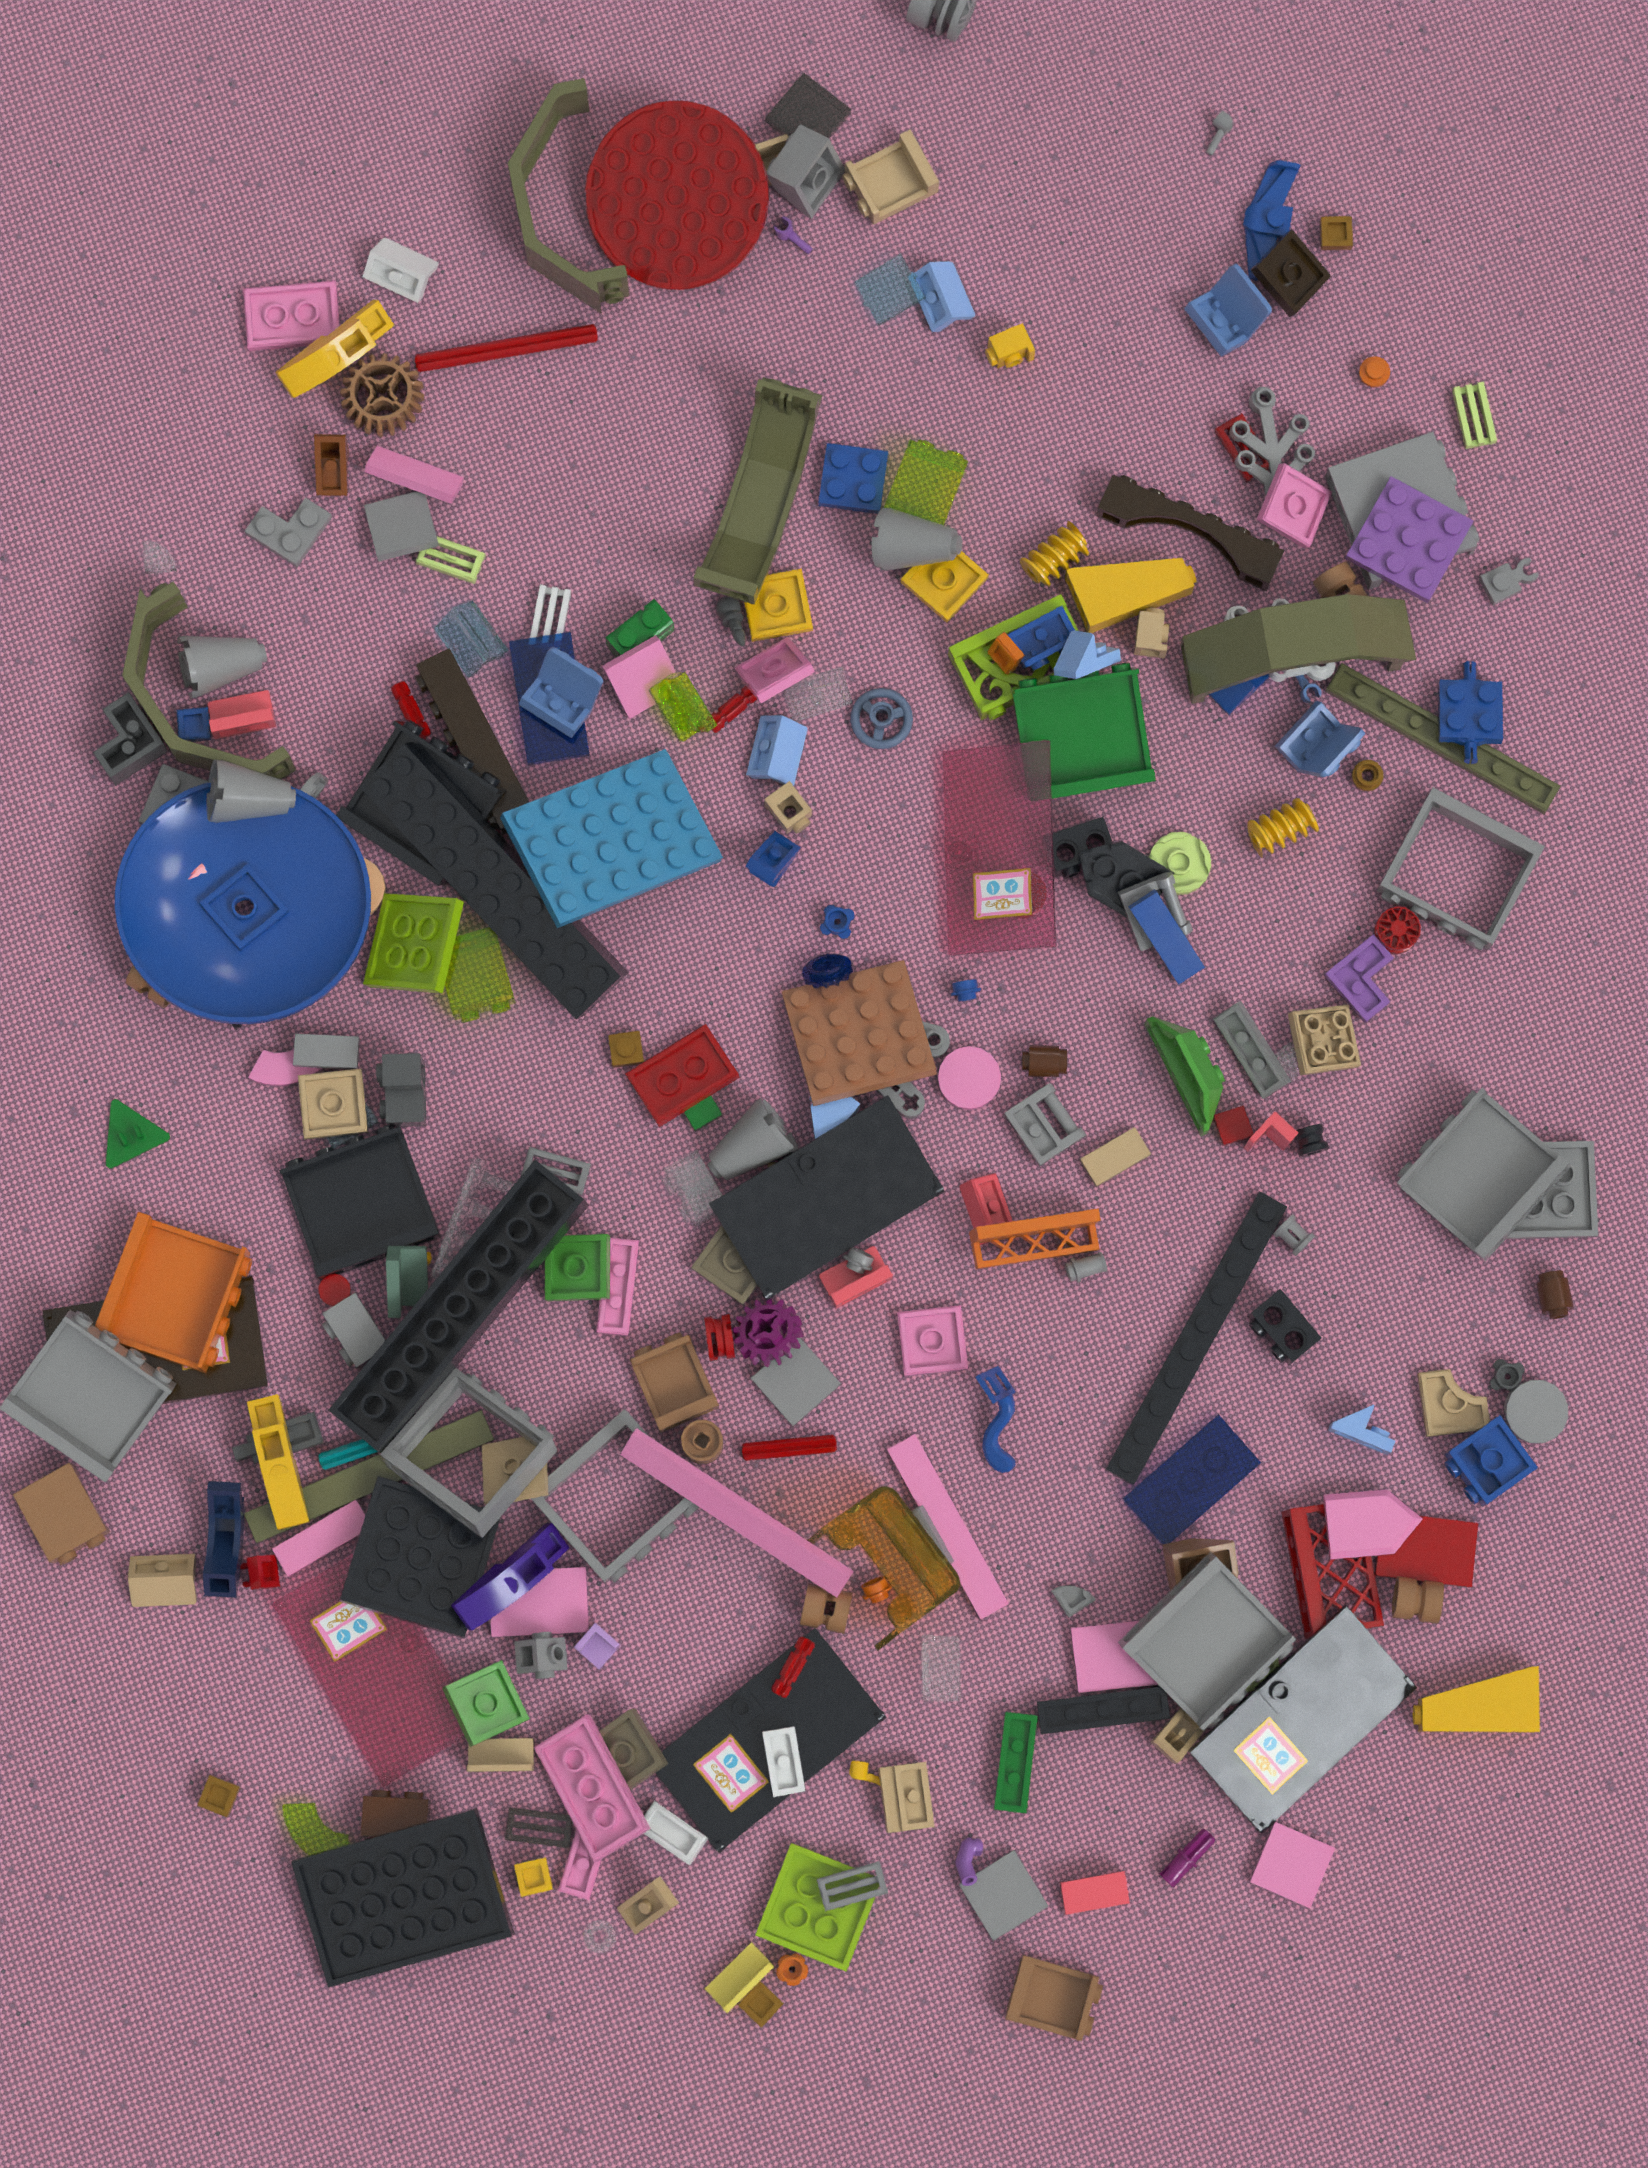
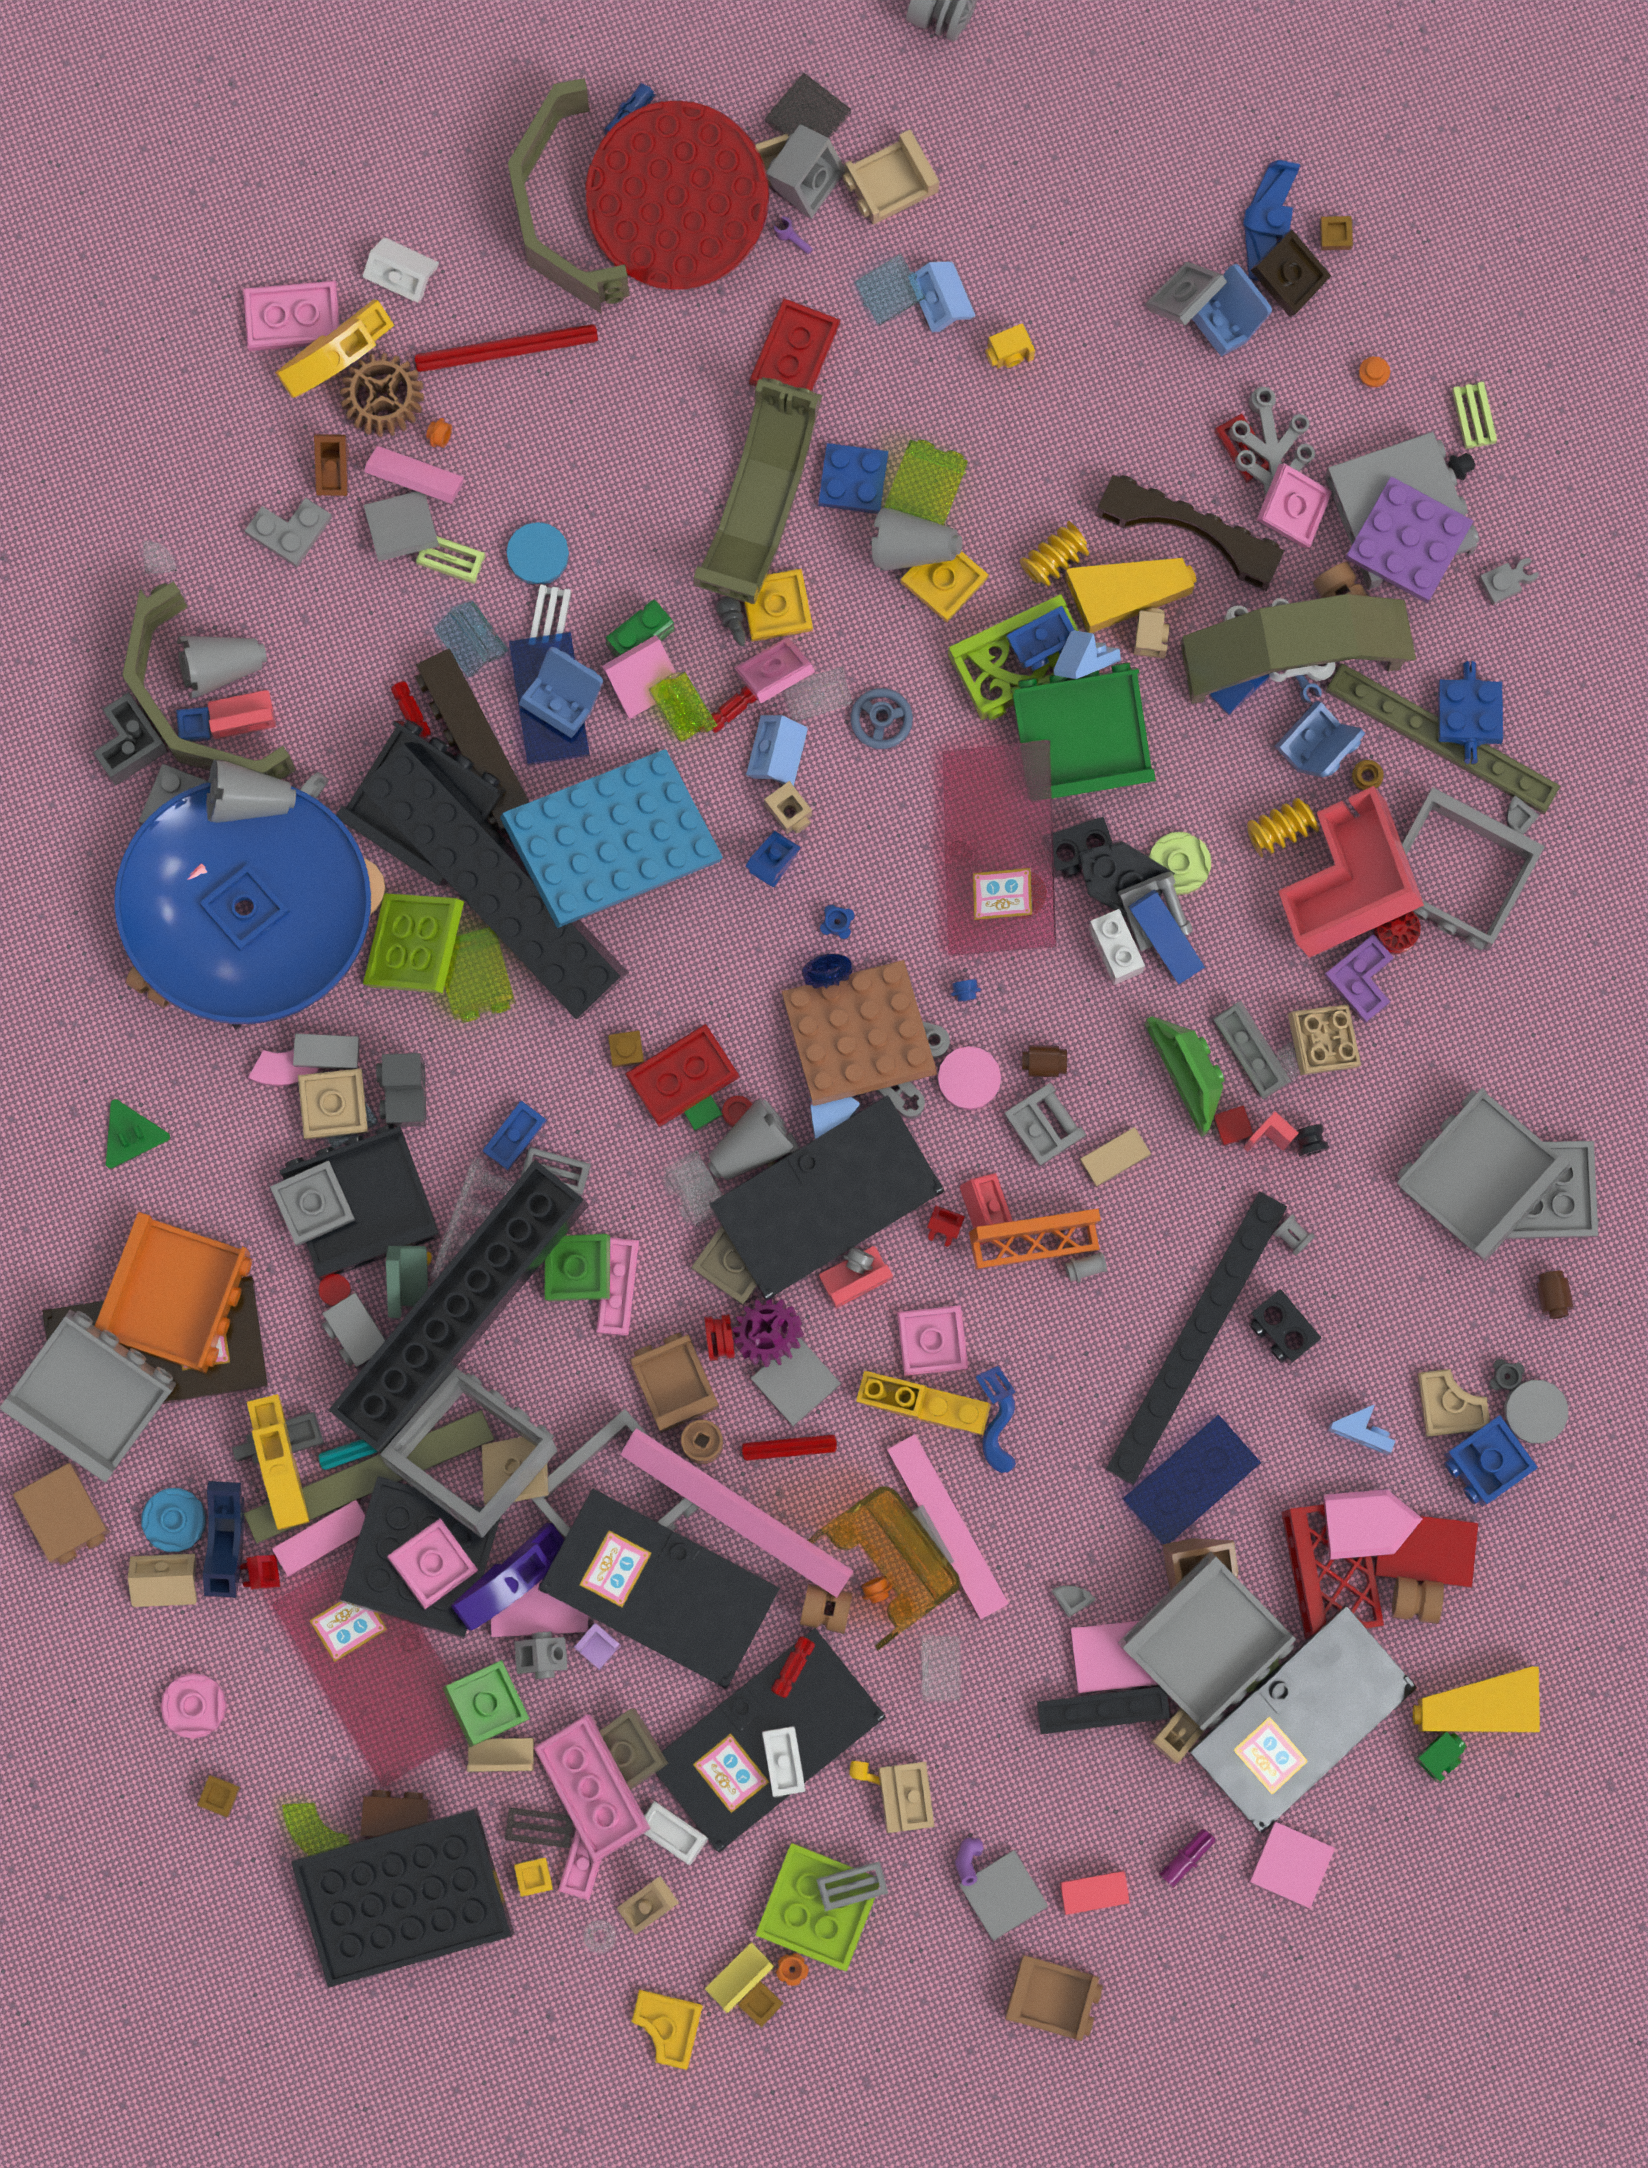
(173, 1520): none -> dark azure tile
(193, 1706): none -> bright pink tile
(312, 1203): none -> light grey plate
(432, 1563): none -> bright pink tile
(439, 433): none -> orange plate
(514, 1135): none -> blue plate
(537, 553): none -> dark azure tile
(641, 97): none -> blue pin
(659, 1588): none -> black door
(670, 2024): none -> yellow tile
(734, 1109): none -> red tile
(796, 346): none -> red tile
(923, 1403): none -> yellow slope
(945, 1222): none -> red tile
(1005, 653): orange tile -> none
(1015, 1762): green plate -> none
(1116, 947): none -> white brick
(1186, 293): none -> light grey tile
(1224, 124): light grey hand -> none
(1363, 887): none -> coral piece
(1441, 1755): none -> green brick
(1461, 465): none -> black piece
(1520, 815): none -> light grey tile

